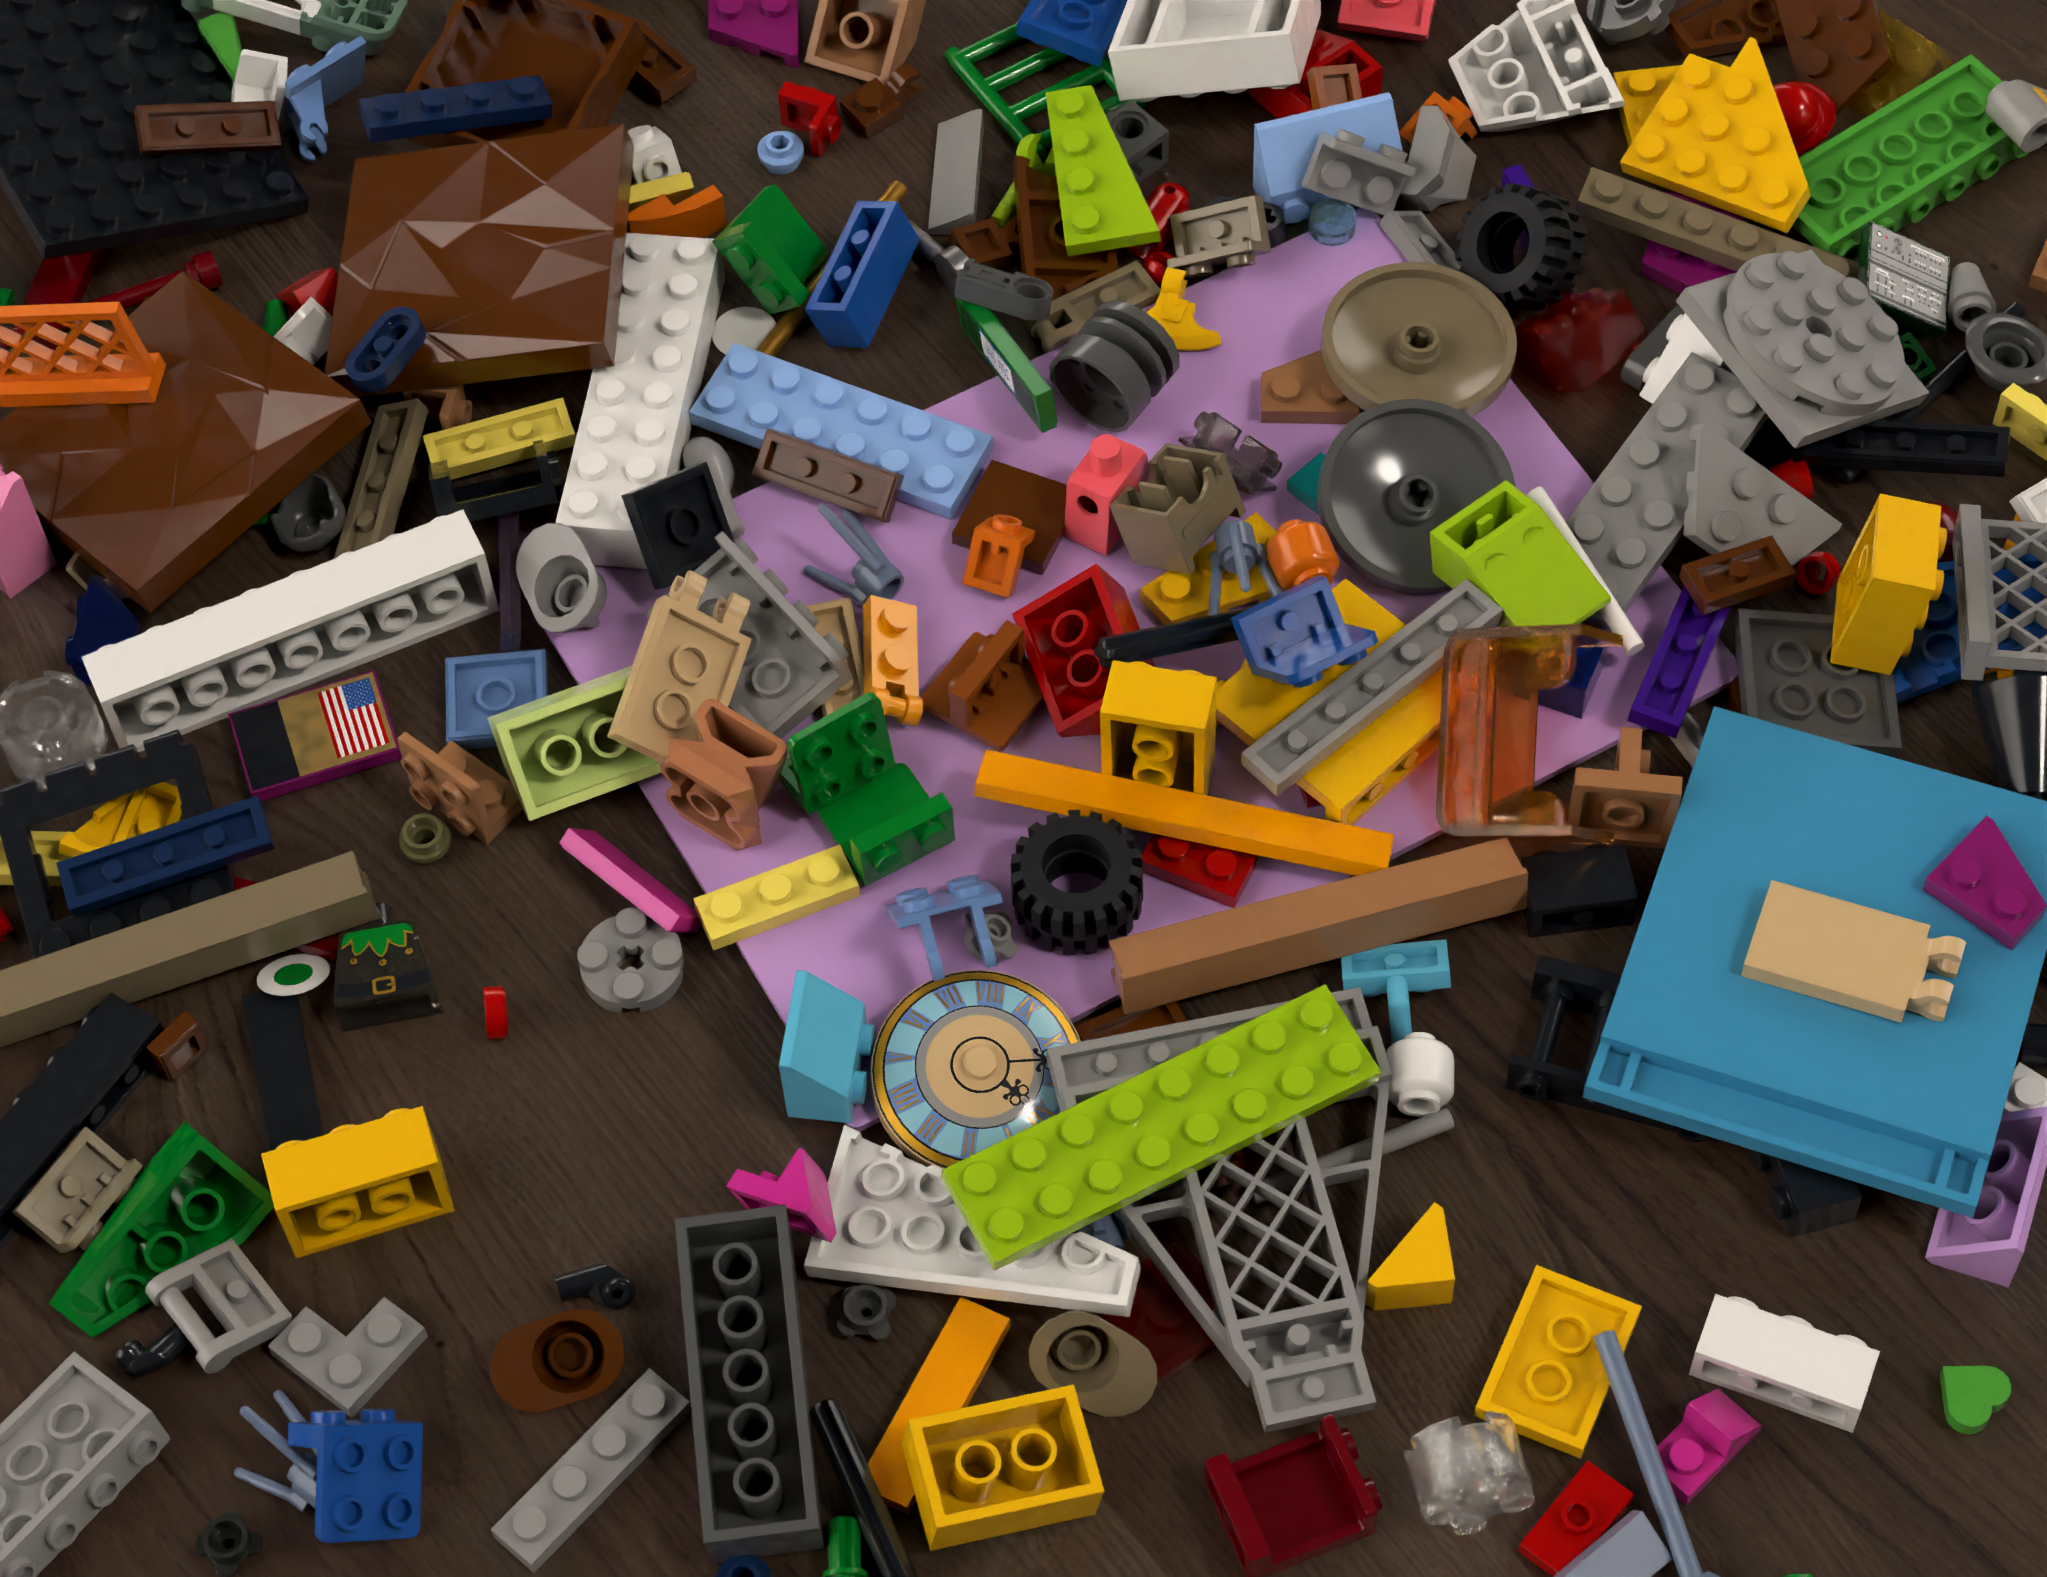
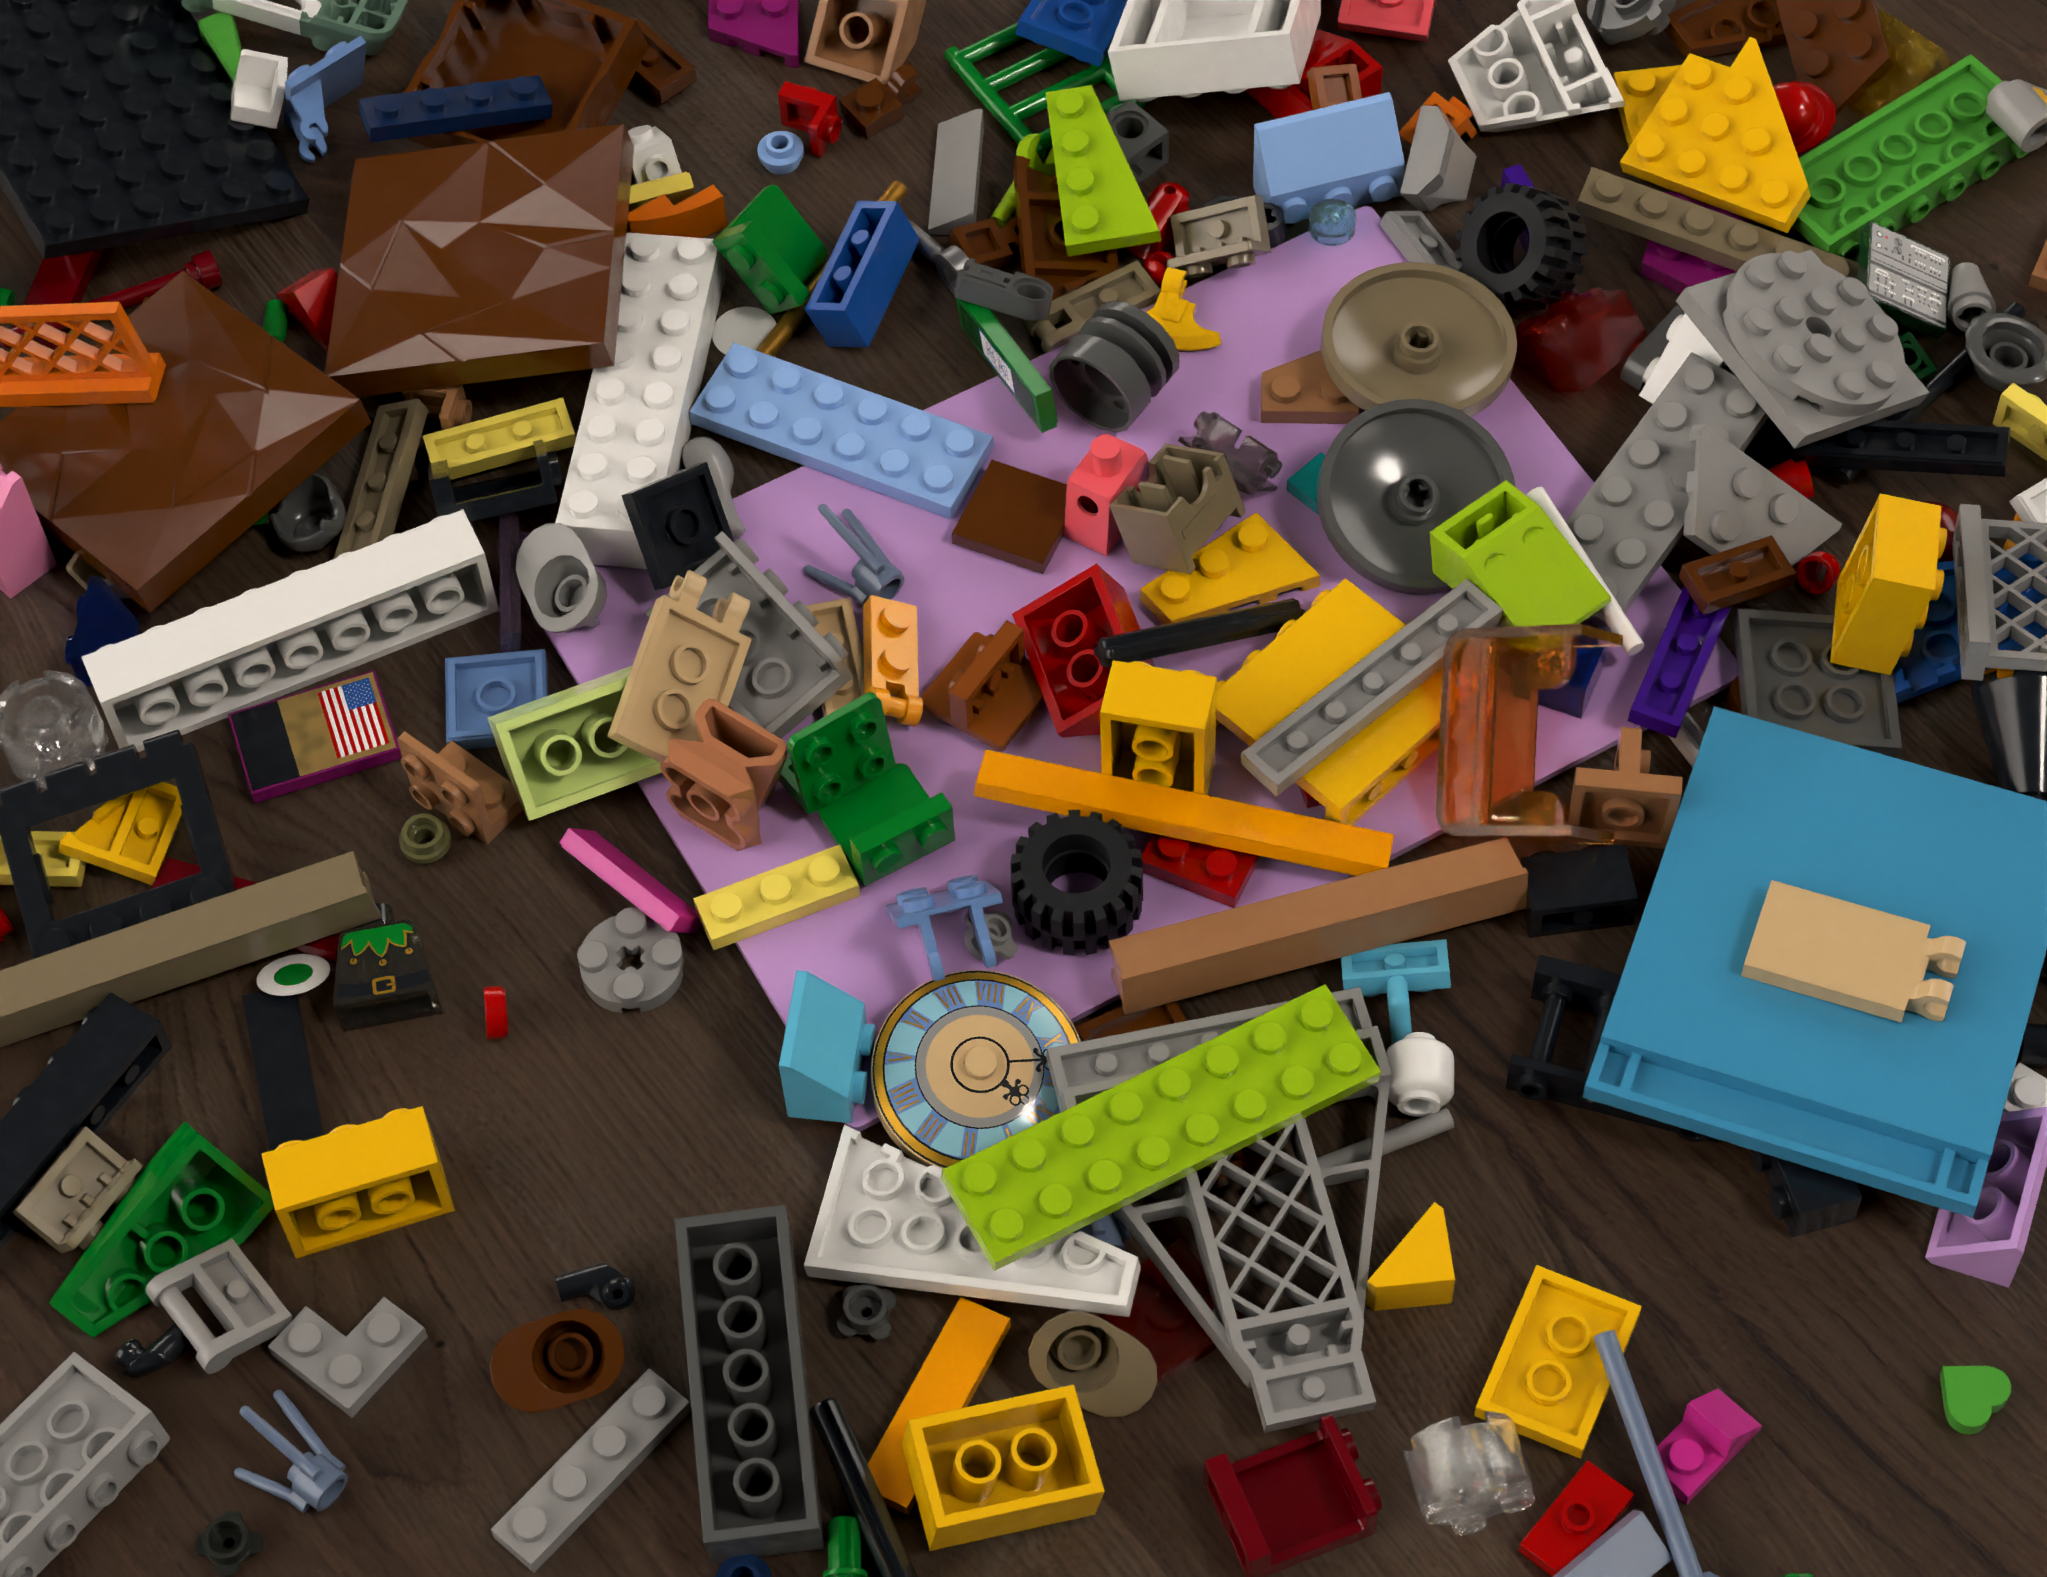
(165, 855): dark blue plate -> none
(177, 1046): reddish brown tile -> none
(207, 127): reddish brown tile -> none
(307, 331): white panel -> none
(364, 1474): blue bracket -> none
(385, 349): dark blue plate -> none
(800, 1187): dark pink slope -> none
(828, 475): reddish brown tile -> none
(997, 554): orange bracket -> none
(1237, 554): sand blue plant -> none
(1300, 635): blue bracket -> none
(1301, 552): orange head -> none
(1357, 173): light grey bracket -> none
(1784, 1362): white brick -> none
(1988, 885): magenta wing -> none

